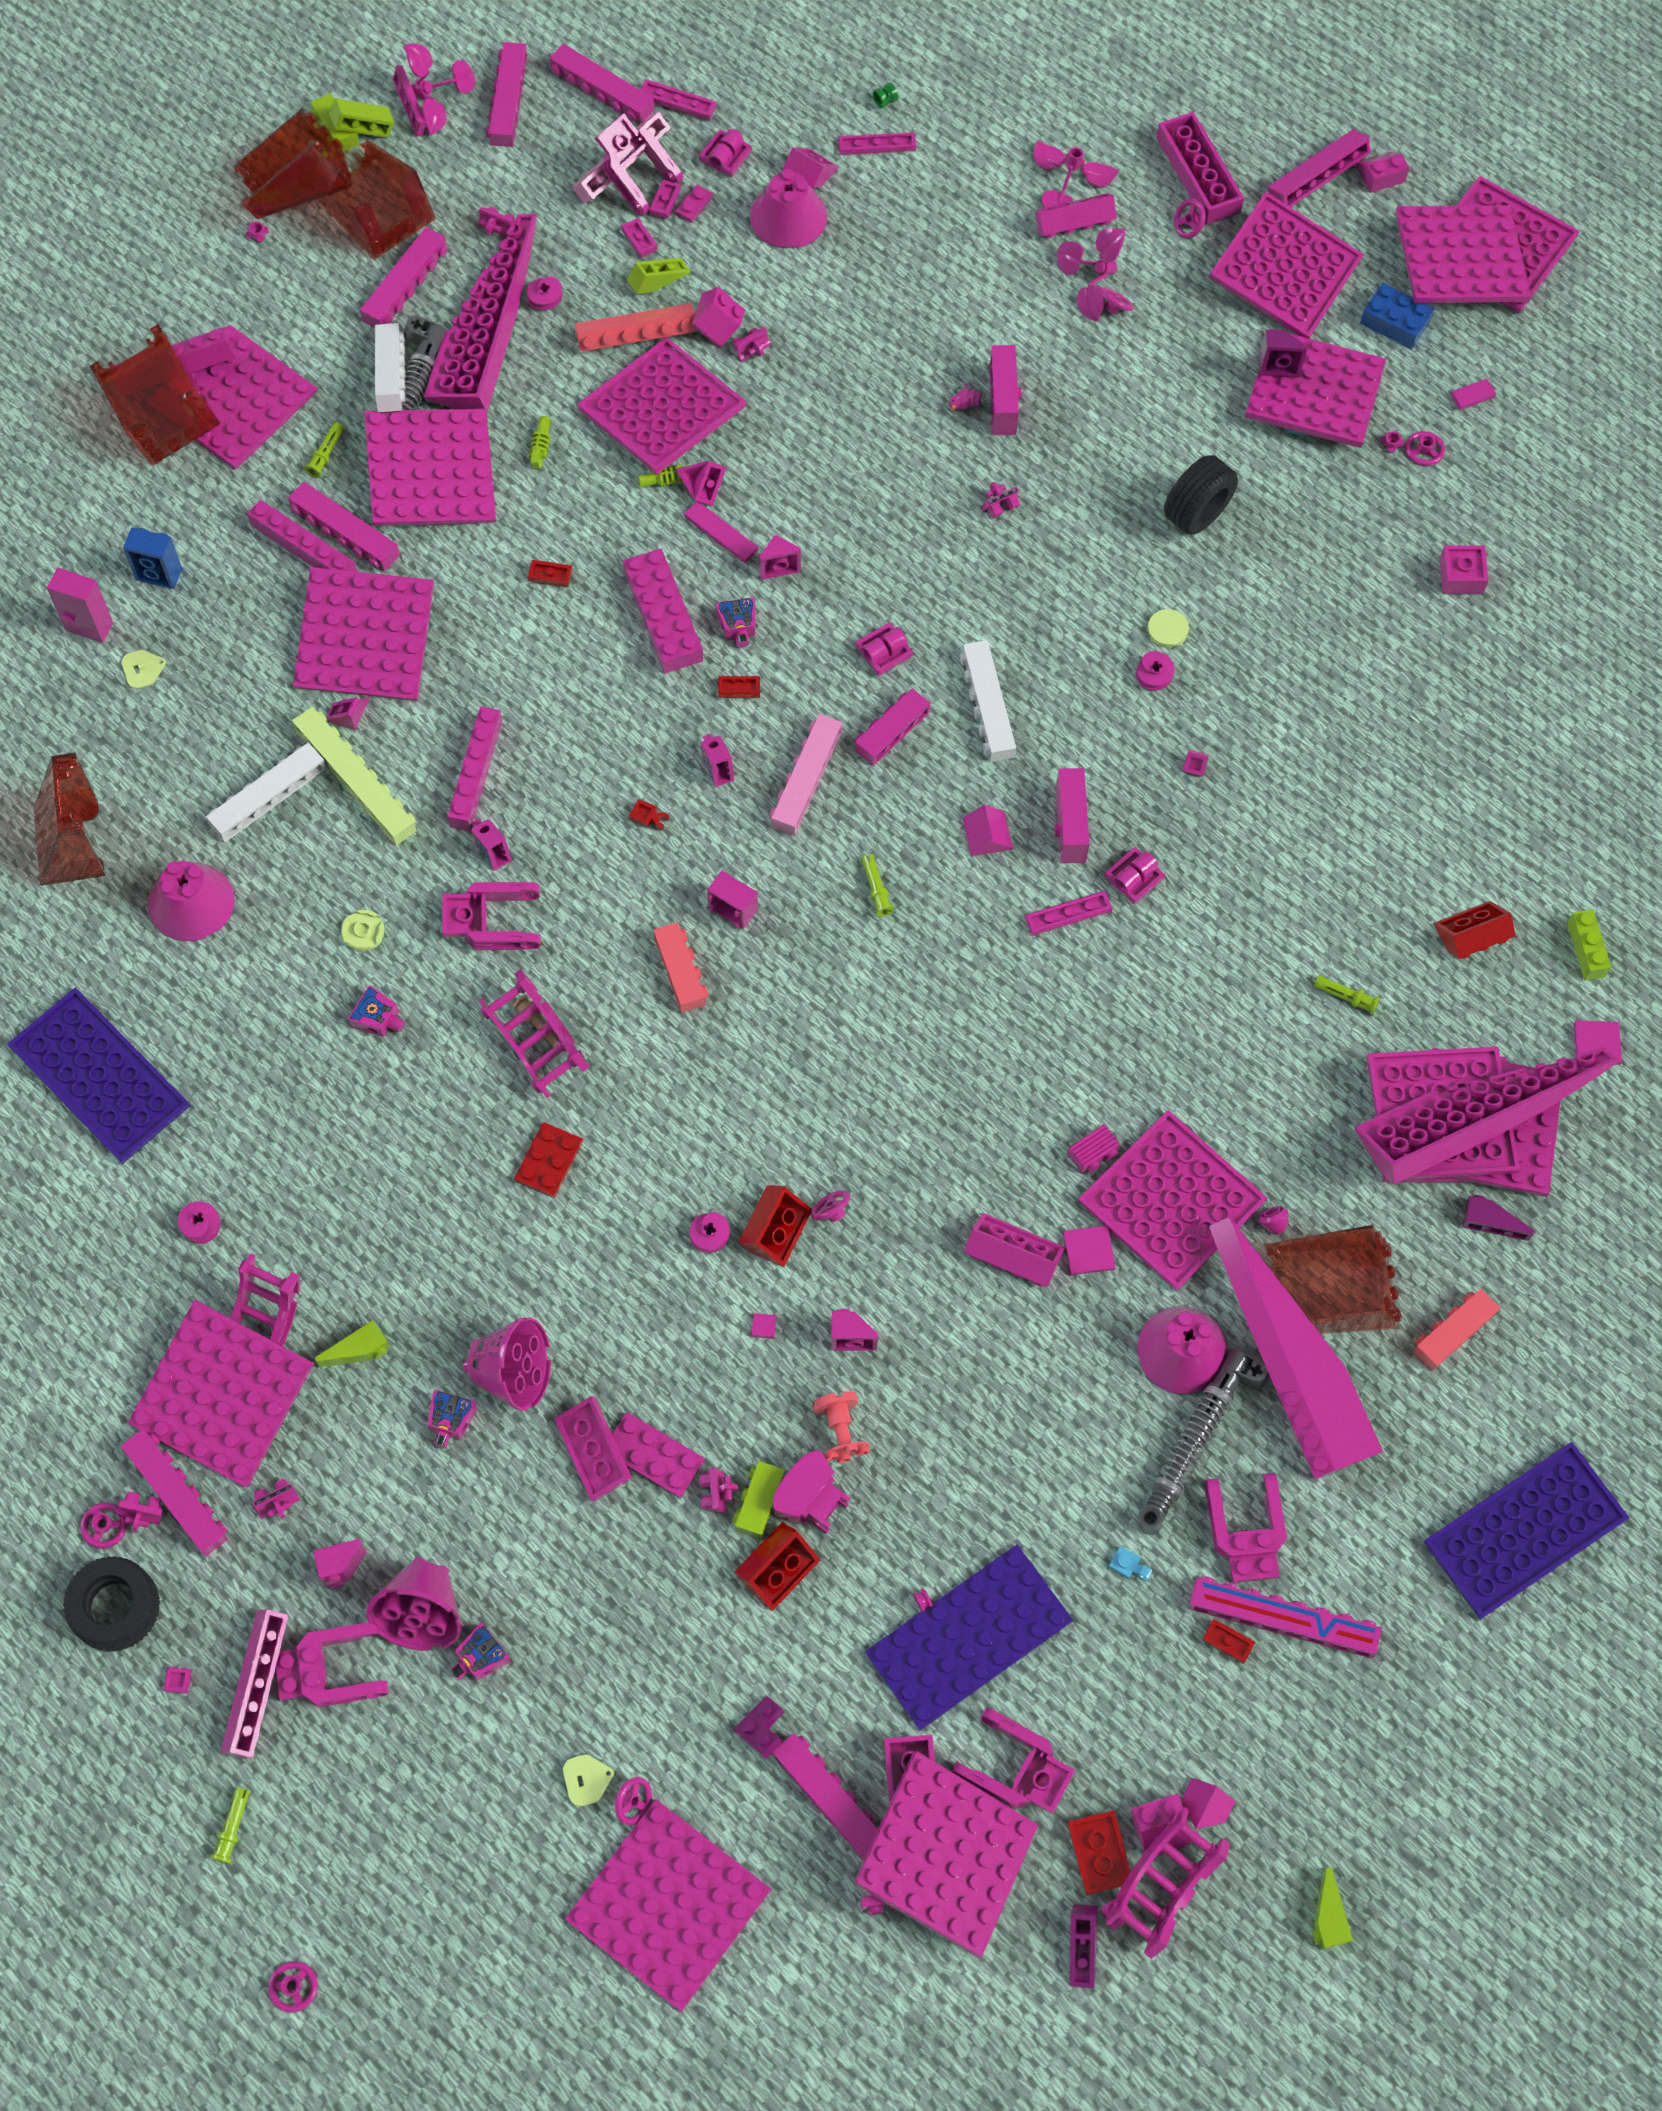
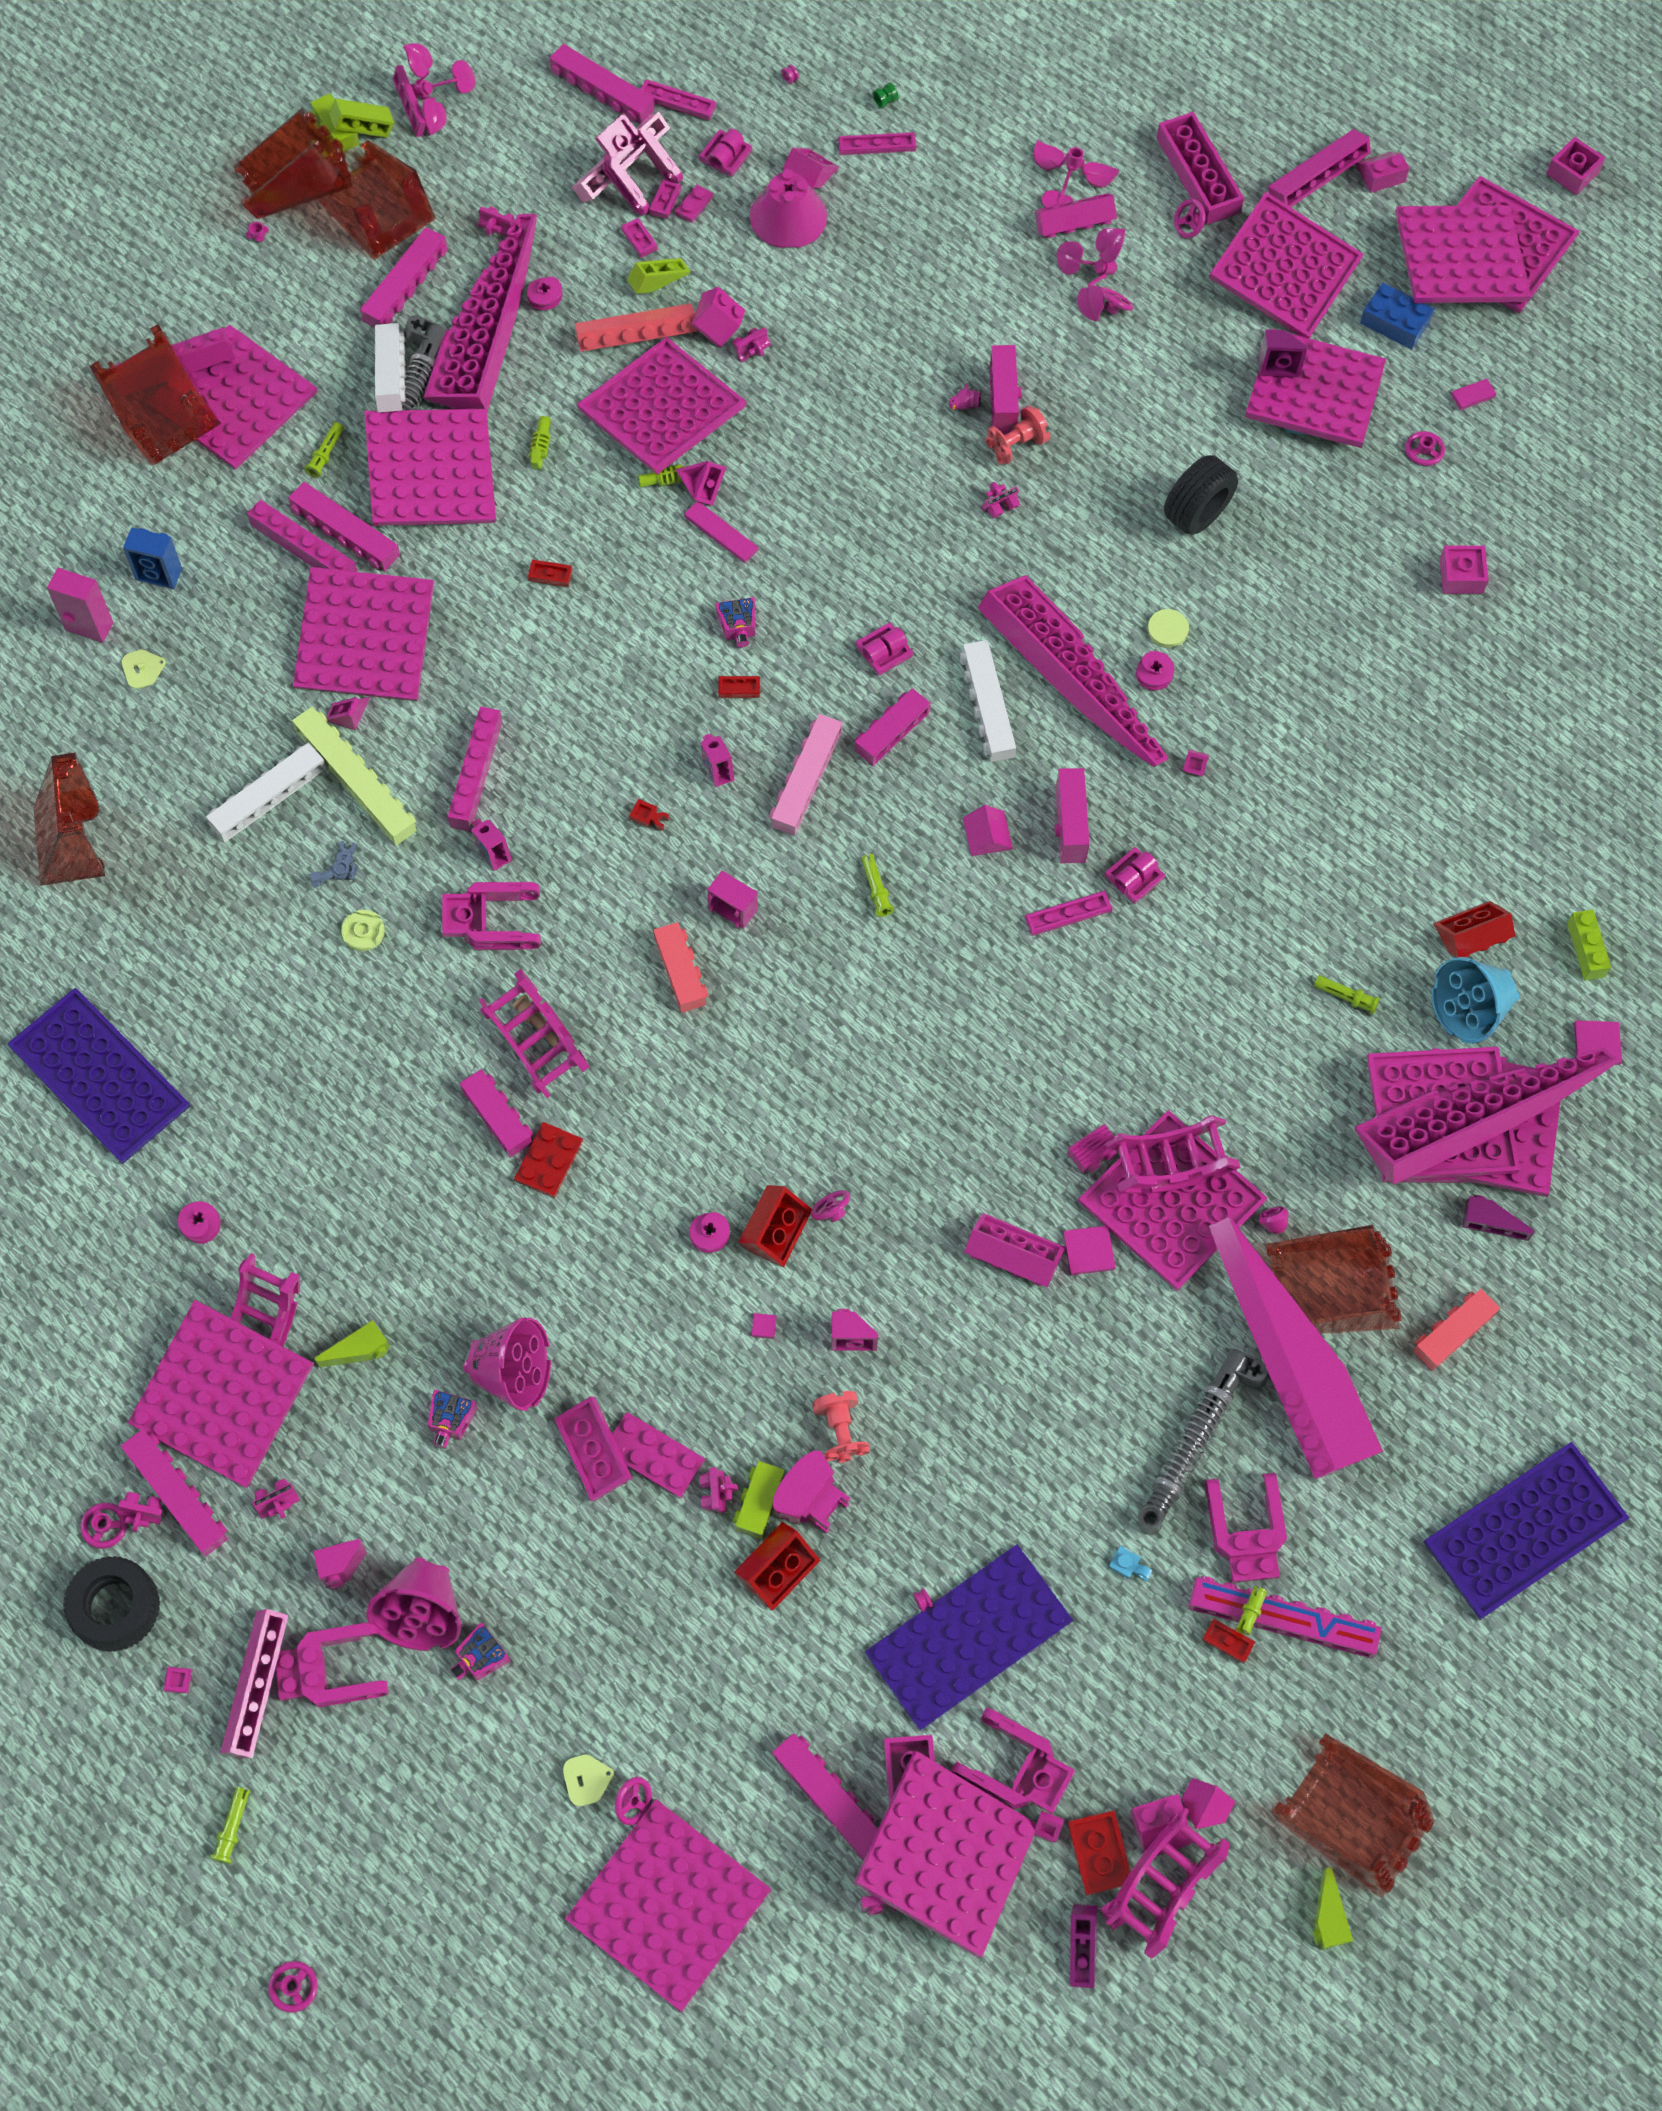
(190, 901): dark pink cone -> none
(340, 869): none -> sand blue piece
(375, 1014): torso -> none
(496, 1113): none -> dark pink brick
(507, 94): dark pink brick -> none
(663, 611): dark pink brick -> none
(755, 1727): magenta plate -> none
(779, 559): dark pink slope -> none
(790, 74): none -> dark pink bush
(1030, 427): none -> coral piece
(1048, 1826): none -> dark pink plate
(1059, 654): none -> dark pink wedge
(1175, 1179): none -> dark pink fence
(1182, 1349): dark pink cone -> none
(1251, 1610): none -> lime pin
(1358, 1815): none -> clear red windscreen
(1392, 436): dark pink plate -> none
(1472, 998): none -> medium azure cone
(1575, 165): none -> dark pink brick

